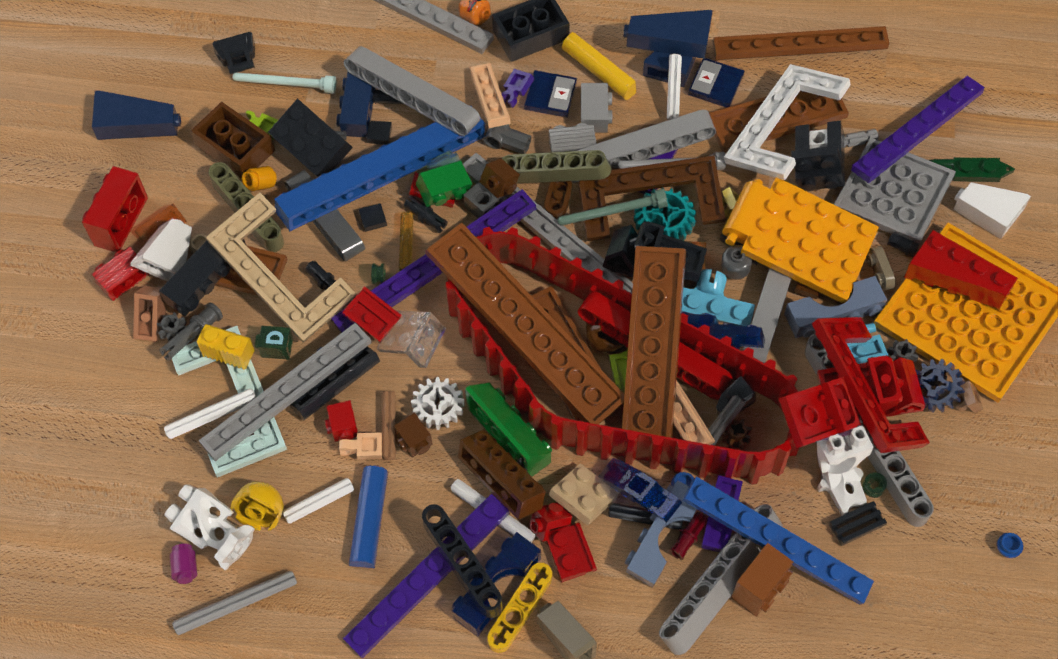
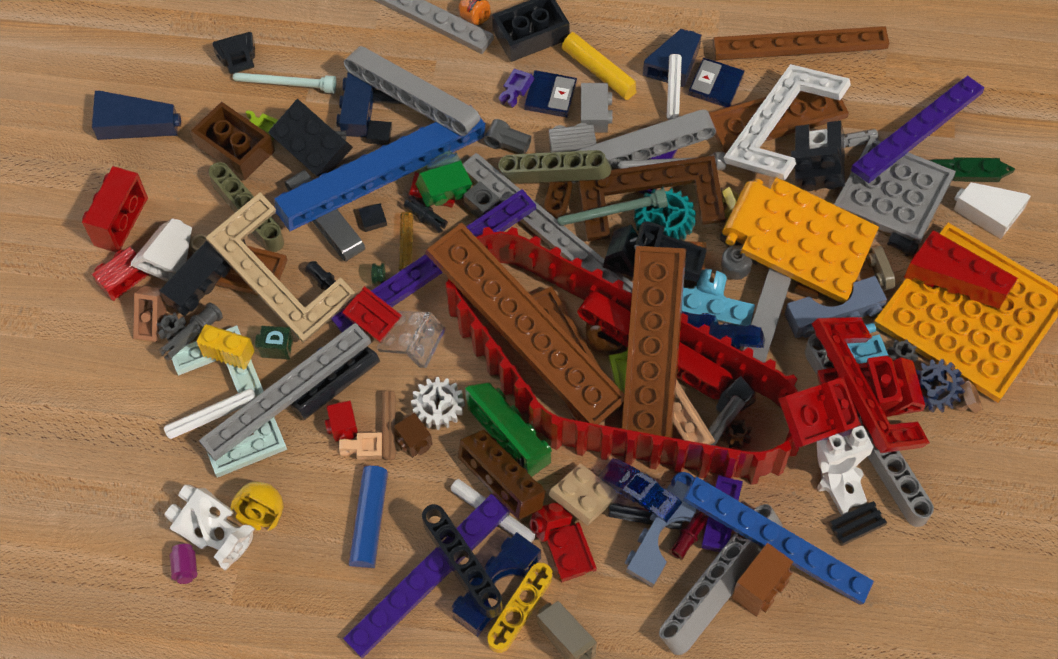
(149, 228): clear orange slope -> none
(234, 602): light grey axle -> none
(259, 178): light orange brick -> none
(318, 500): white axle -> none
(489, 95): light nougat tile -> none
(499, 178): reddish brown brick -> none
(670, 33): dark blue slope -> none
(877, 492): clear green bush -> none
(1010, 545): blue plate -> none

